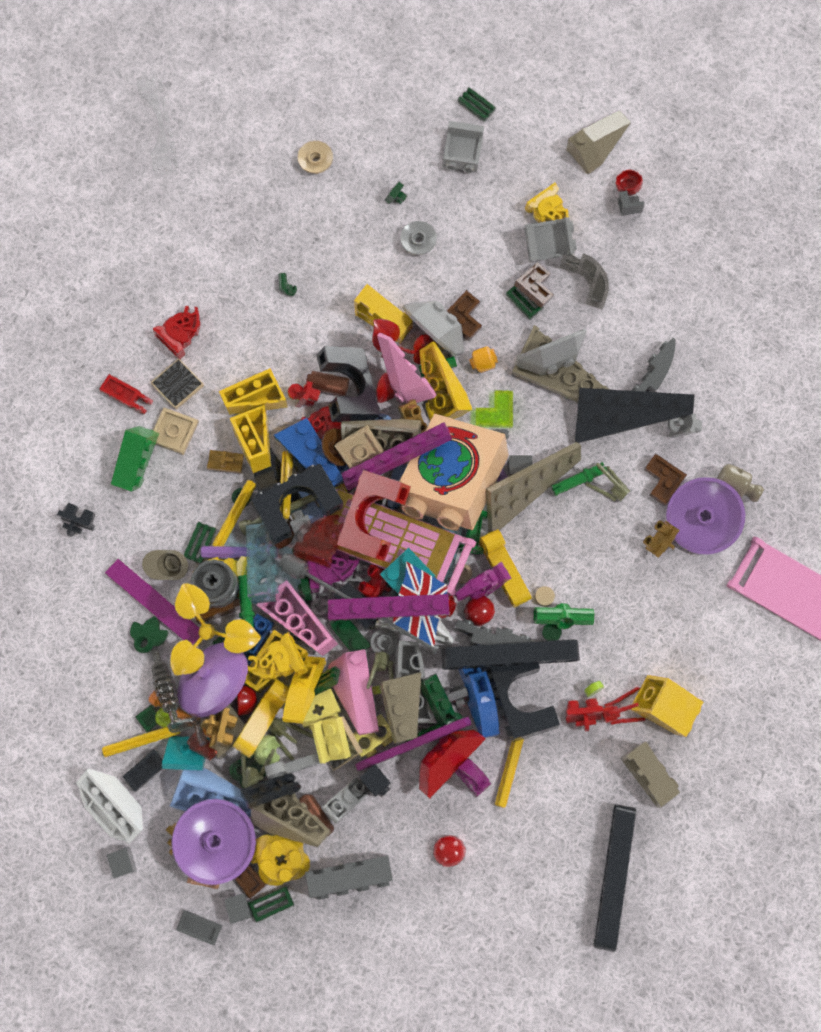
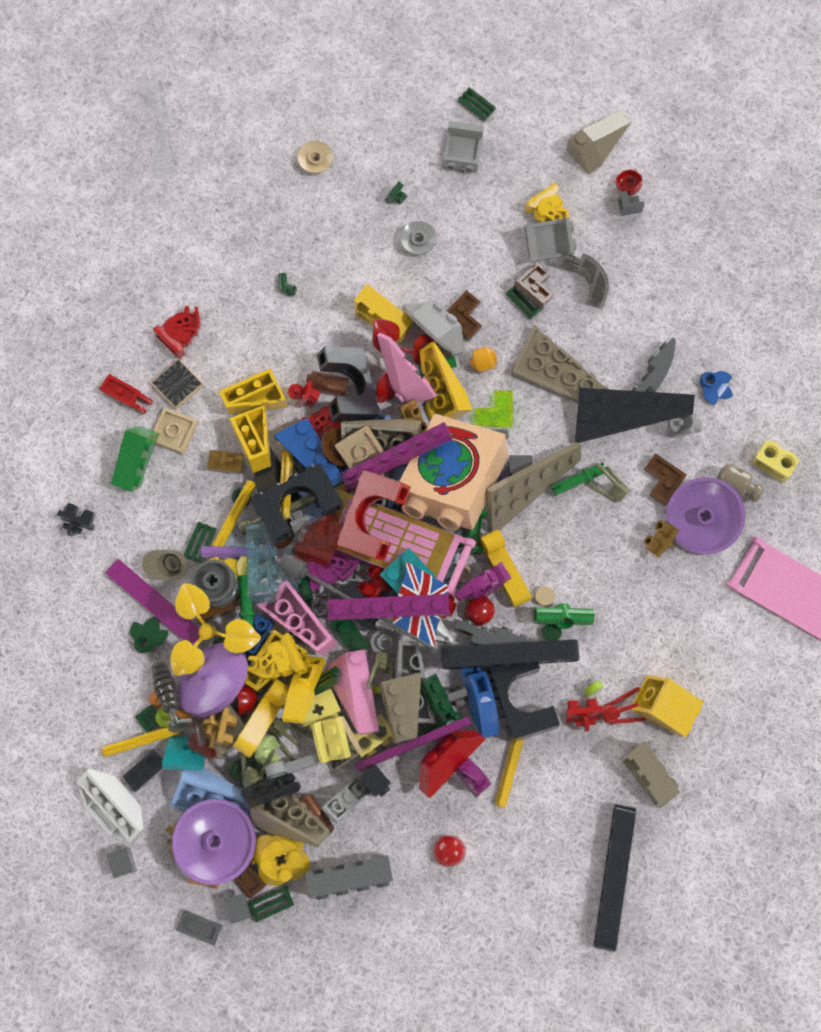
(552, 355): light grey wedge -> none
(718, 386): none -> blue plate
(773, 465): none -> light yellow brick

